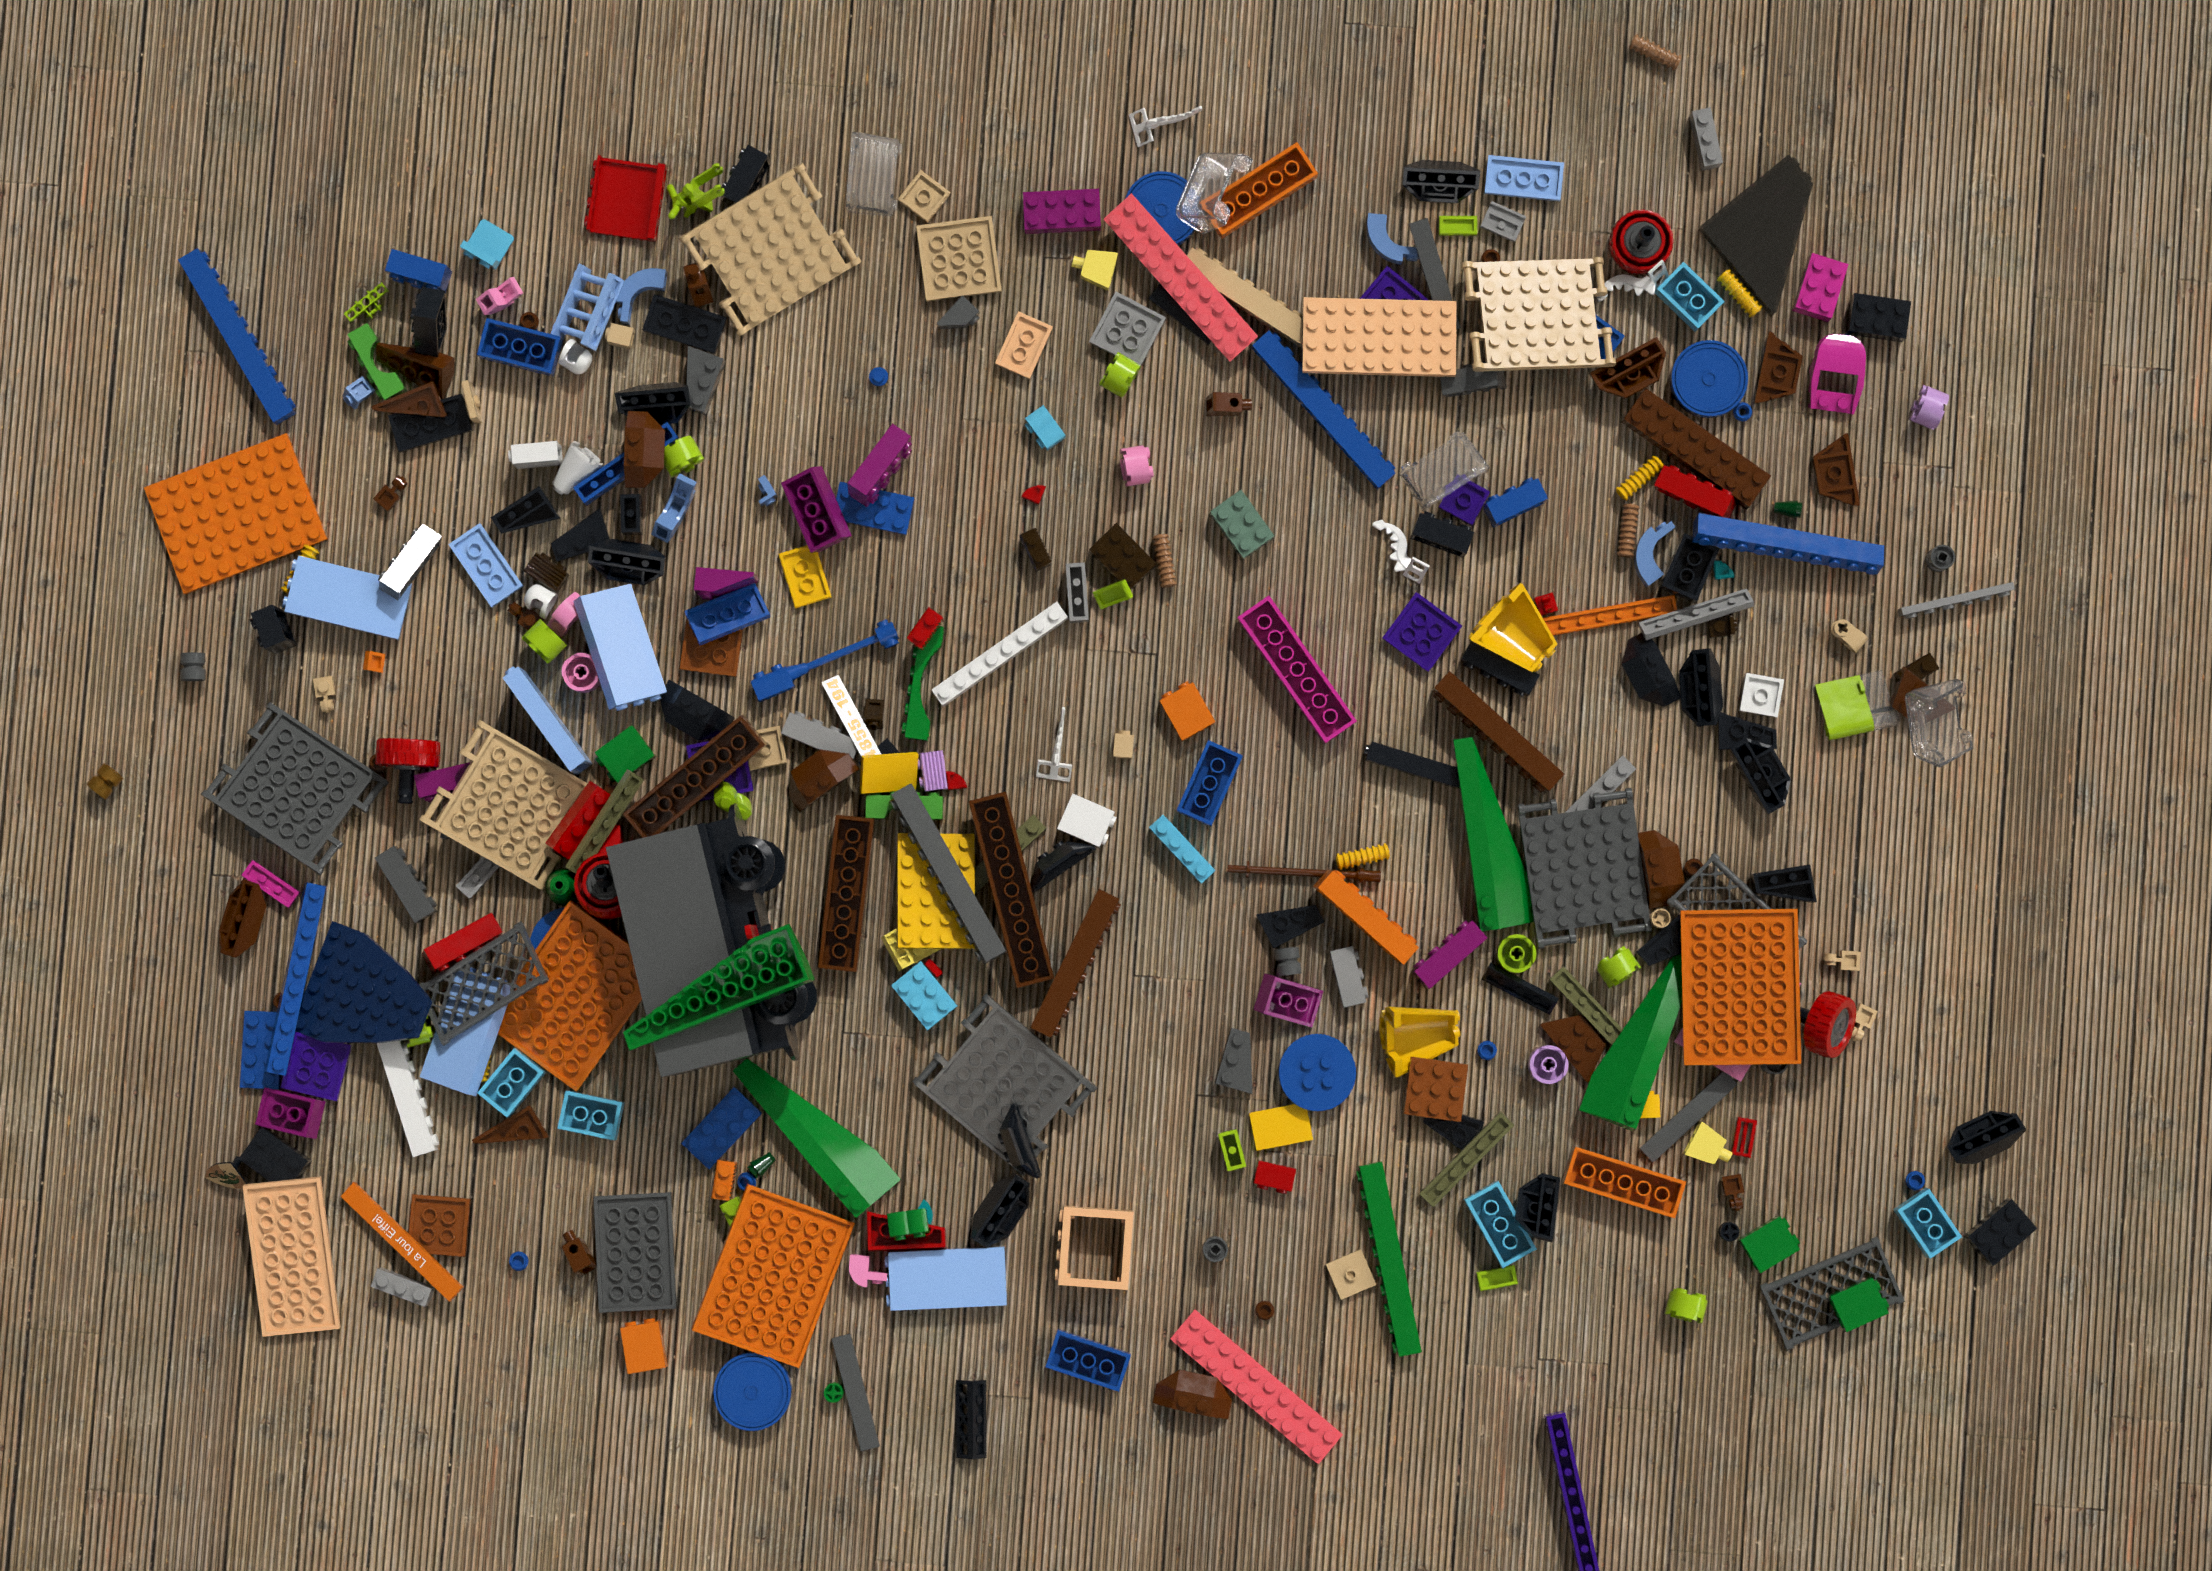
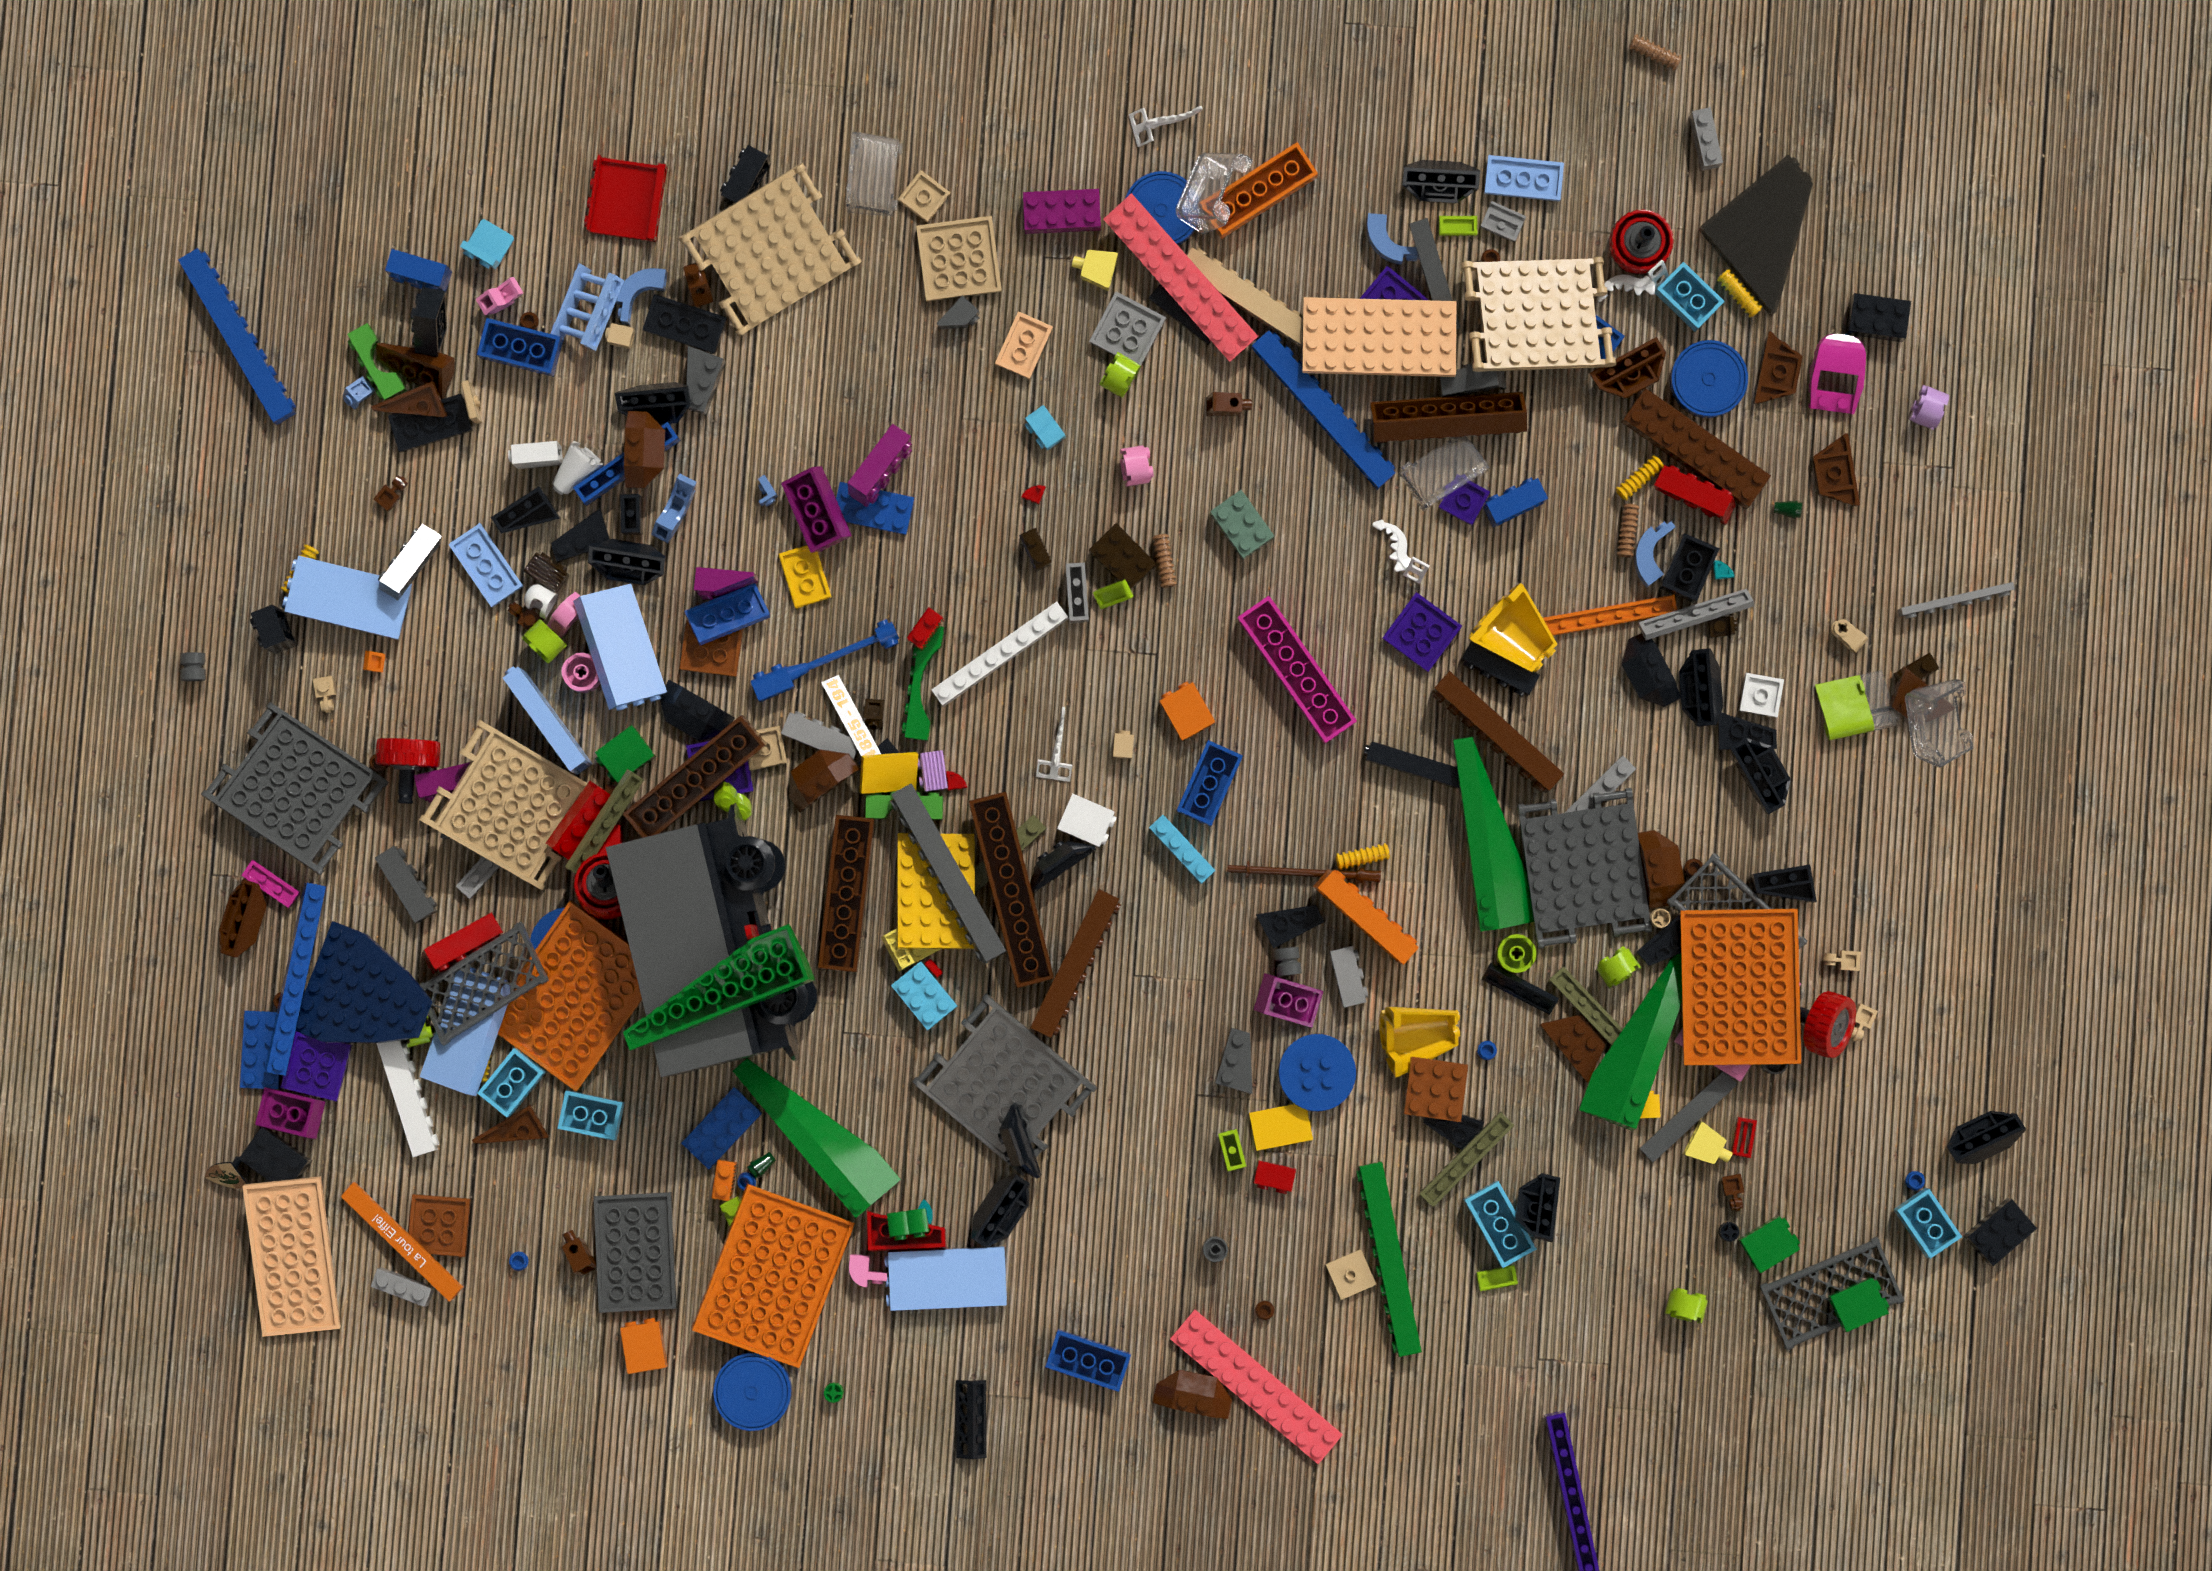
(104, 781): pearl gold wheel -> none
(235, 513): orange plate -> none
(364, 308): lime piece -> none
(567, 892): green cone -> none
(577, 359): white helmet -> none
(682, 456): lime brick -> none
(692, 197): lime piece -> none
(855, 1392): dark grey tile -> none
(878, 376): blue plate -> none
(1062, 1253): light nougat window -> none
(1442, 534): black brick -> none
(1448, 417): none -> reddish brown brick
(1450, 954): magenta brick -> none
(1546, 604): red tile -> none
(1554, 1073): lavender brick -> none
(1623, 1182): orange brick -> none
(1742, 405): blue plate -> none
(1788, 544): blue brick -> none
(1820, 287): dark pink brick -> none
(1940, 558): dark grey wheel -> none

